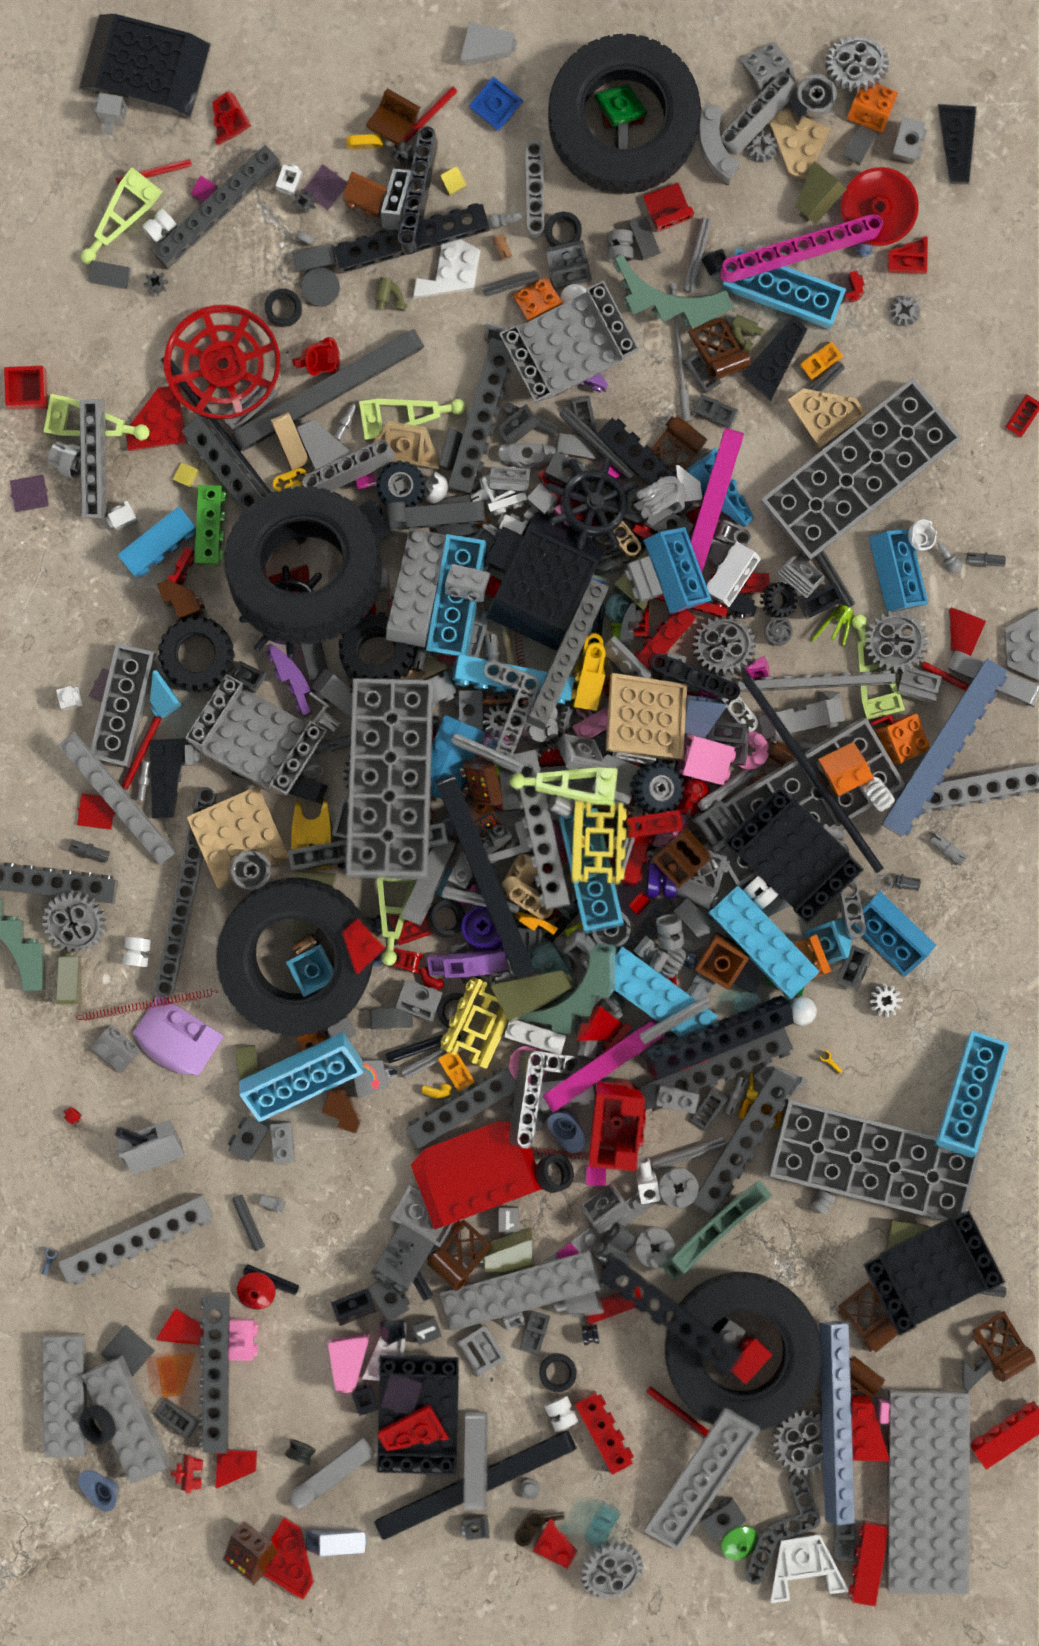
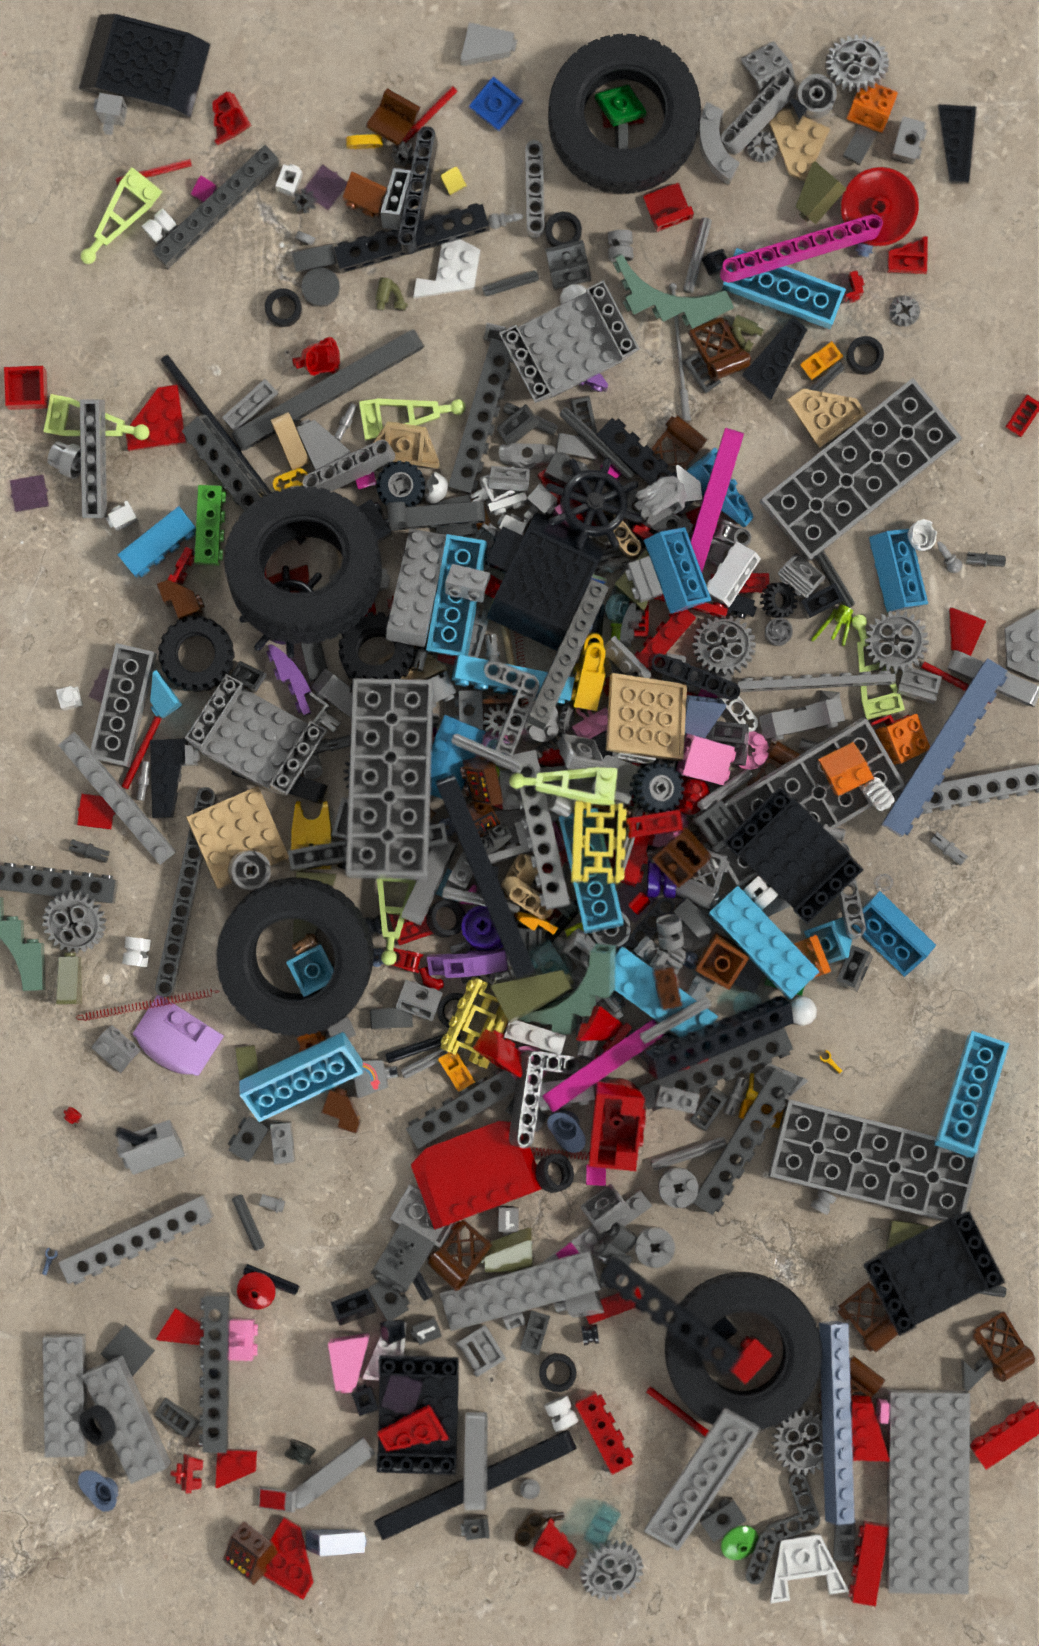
(110, 274): dark grey slope -> none
(155, 288): dark grey gear -> none
(174, 1373): clear orange wing -> none
(185, 475): light yellow slope -> none
(220, 351): red dish -> none
(277, 1499): none -> tile
(361, 944): red wing -> none
(437, 1093): yellow arm -> none
(450, 449): dark grey slope -> none
(499, 1051): none -> red slope
(501, 246): medium nougat pin -> none
(537, 299): orange bracket -> none
(644, 238): dark grey slope -> none
(647, 1180): white bracket -> none
(667, 988): none -> reddish brown brick
(715, 411): dark grey slope -> none
(715, 1229): sand green arch -> none
(731, 1333): light grey plate -> none
(758, 669): dark pink slope -> none
(812, 774): black piece -> none
(863, 369): none -> black tyre
(887, 1007): white gear -> none
(907, 882): dark grey pin -> none

